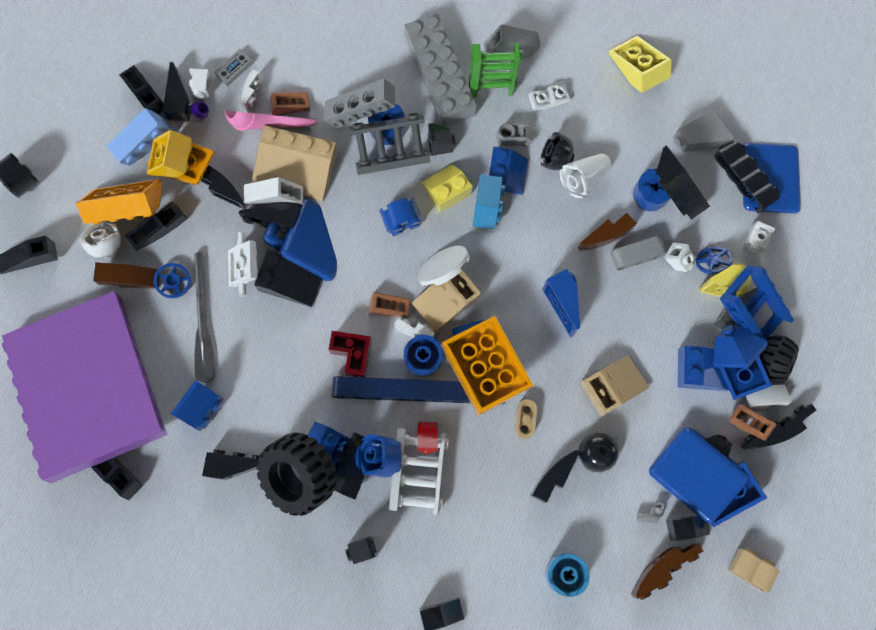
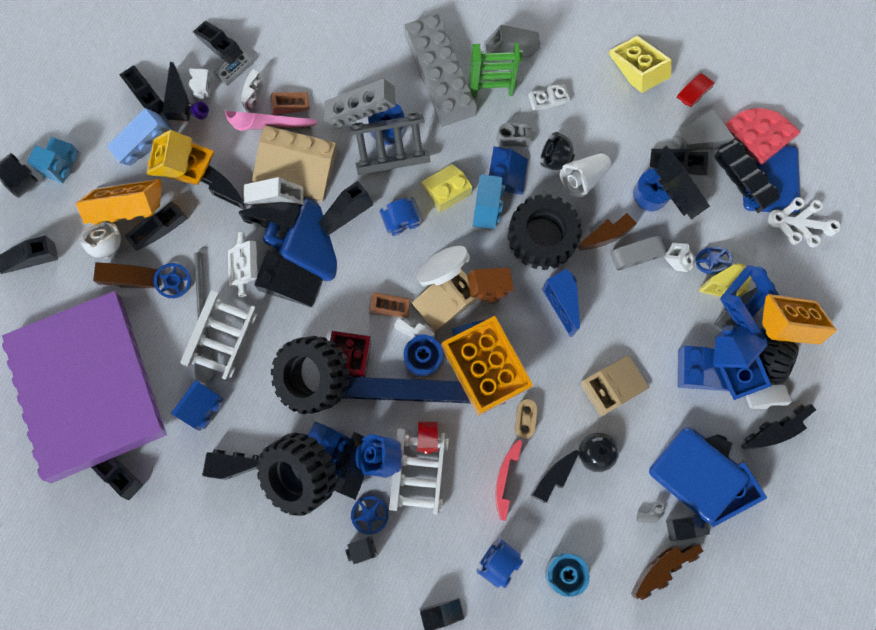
(54, 160): none -> dark azure brick
(199, 339): none -> white fence
(218, 42): none -> black slope
(289, 380): none -> black tyre
(346, 207): none -> black slope
(369, 515): none -> blue wheel
(440, 139): black slope -> none
(490, 284): none -> dark orange brick
(499, 564): none -> blue brick
(502, 504): none -> coral slope
(548, 209): none -> black tyre
(694, 162): none -> black slope
(695, 90): none -> red slope
(743, 410): nougat slope -> none
(754, 570): tan brick -> none
(757, 231): white brick -> none
(762, 132): none -> coral plate
(796, 320): none -> light orange slope
(800, 222): none -> white plant

